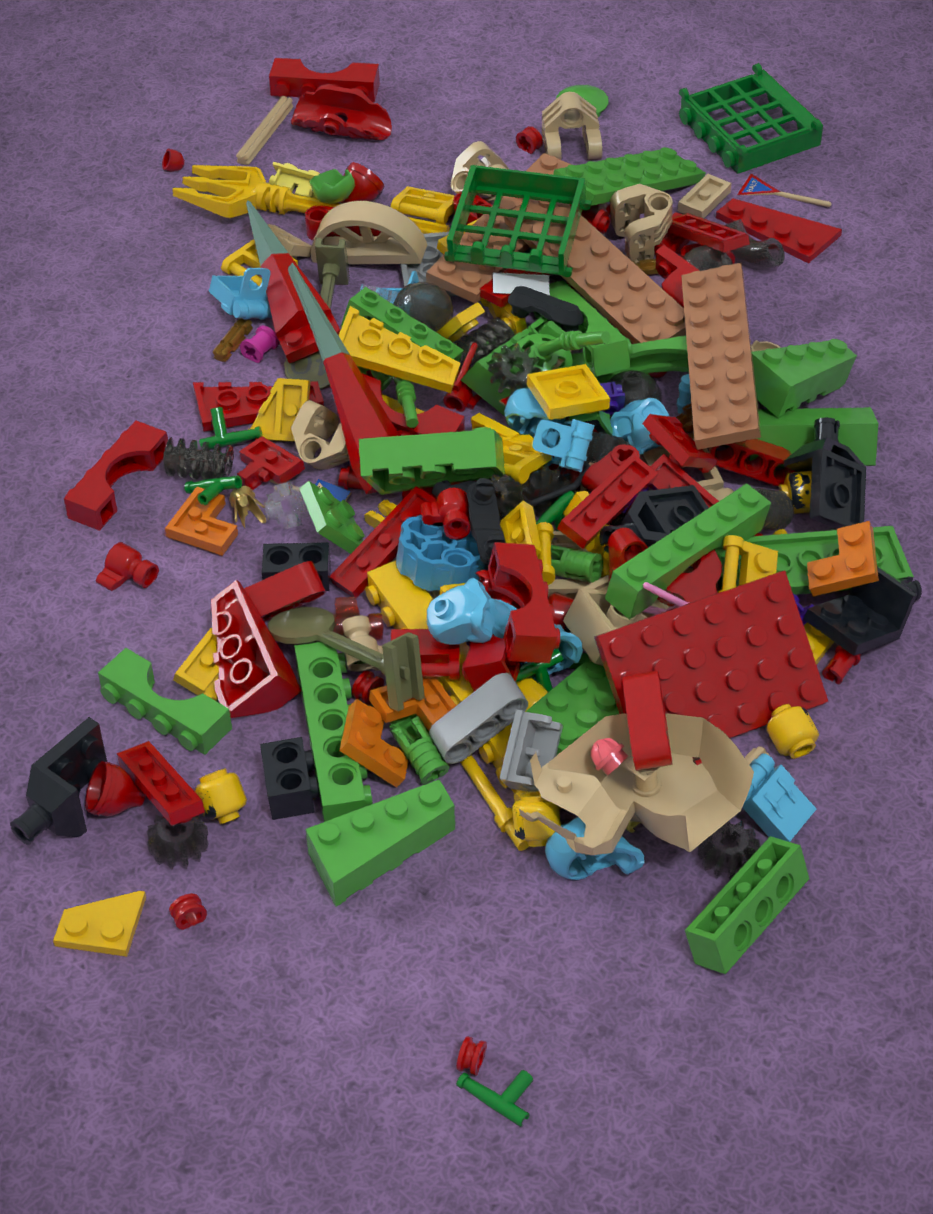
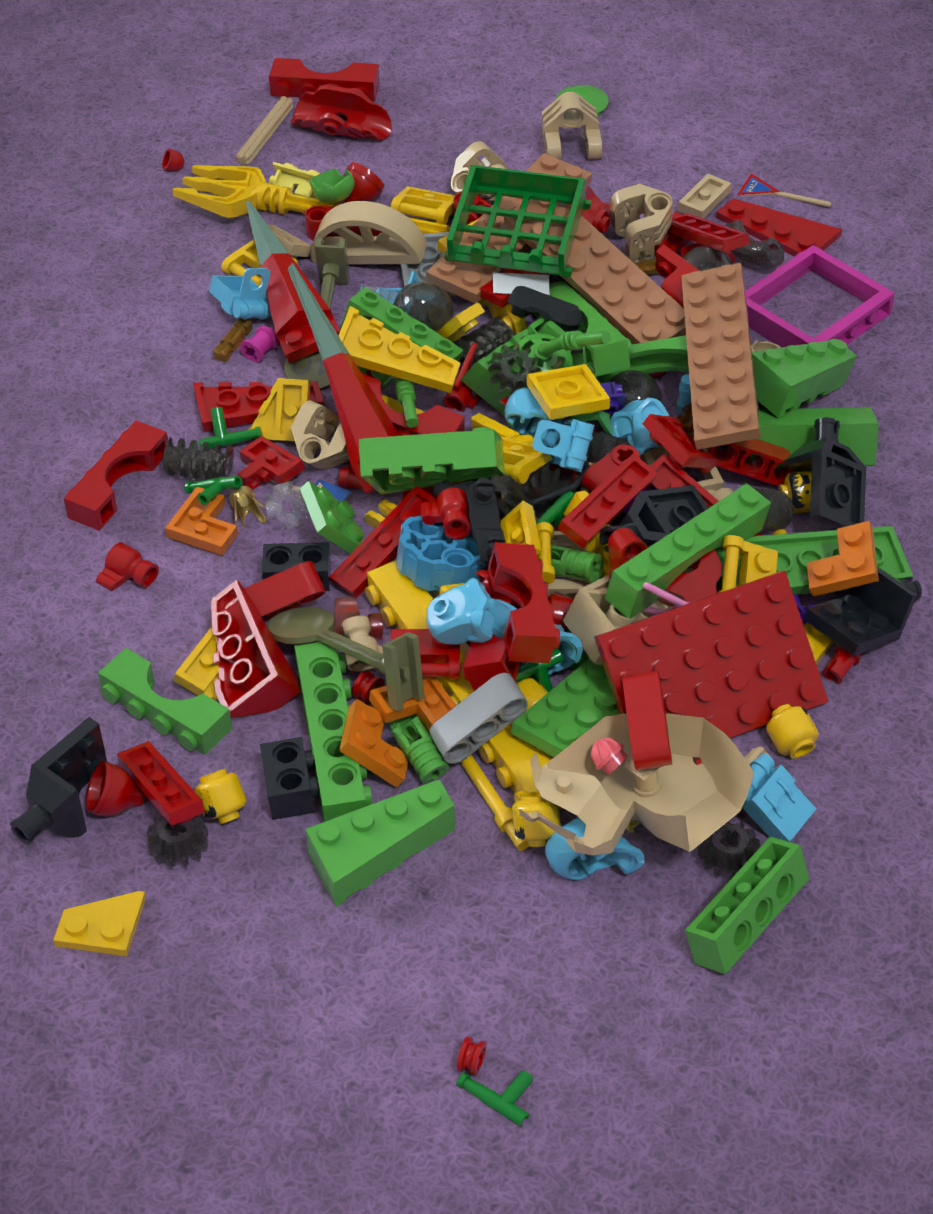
(187, 911): red bush -> none
(529, 139): red bush -> none
(529, 735): light grey hinge -> none
(654, 169): bright green plate -> none
(697, 106): green window -> none
(876, 298): none -> dark pink window

